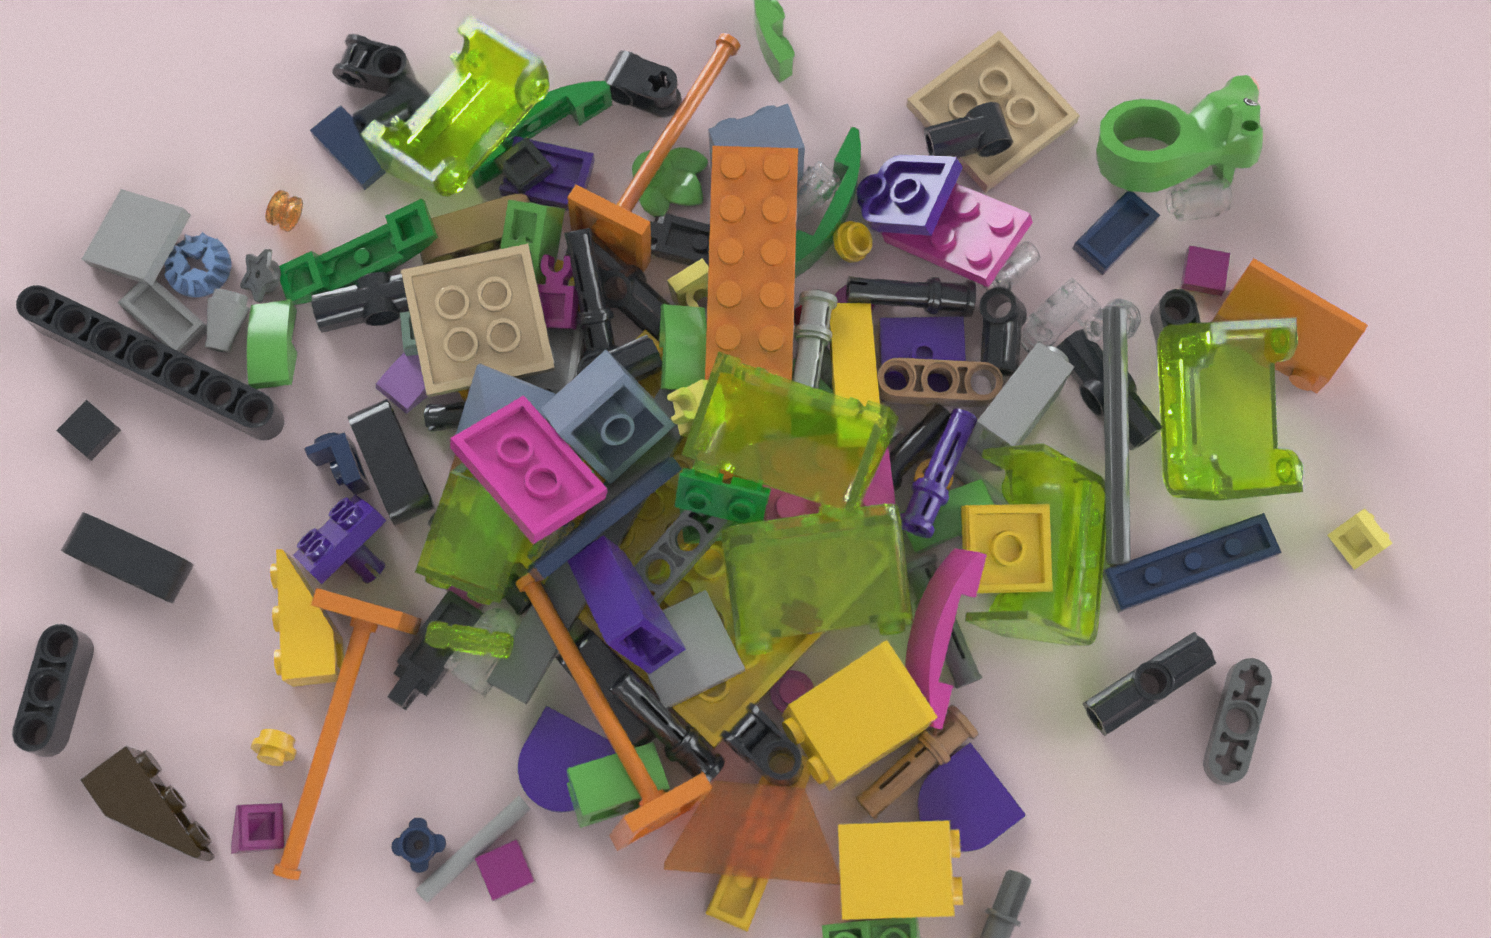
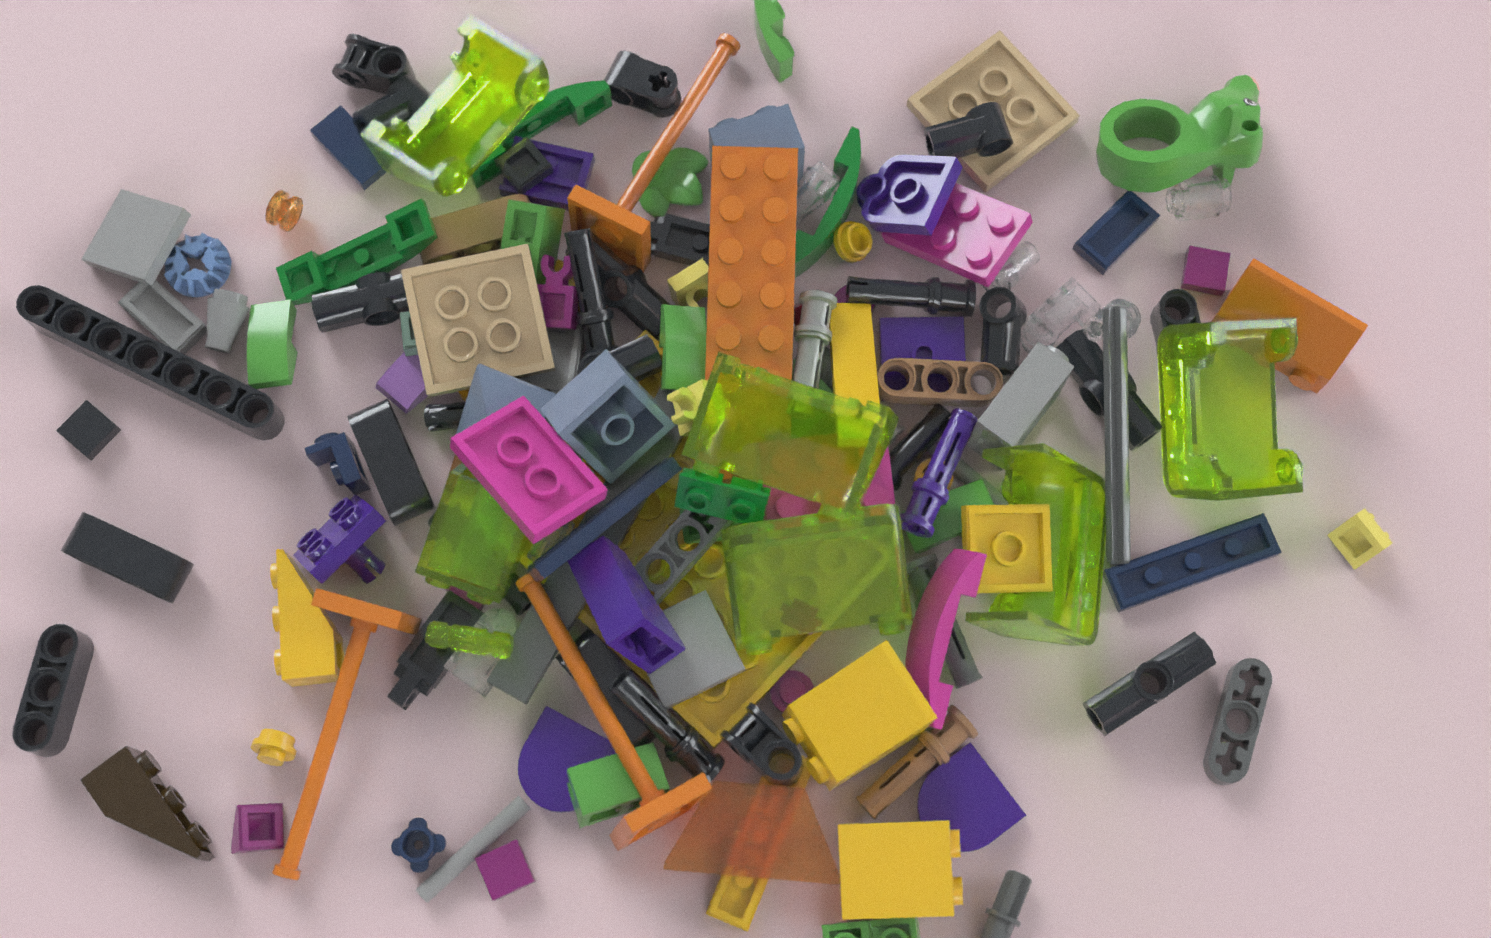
(261, 275): dark grey plate -> none

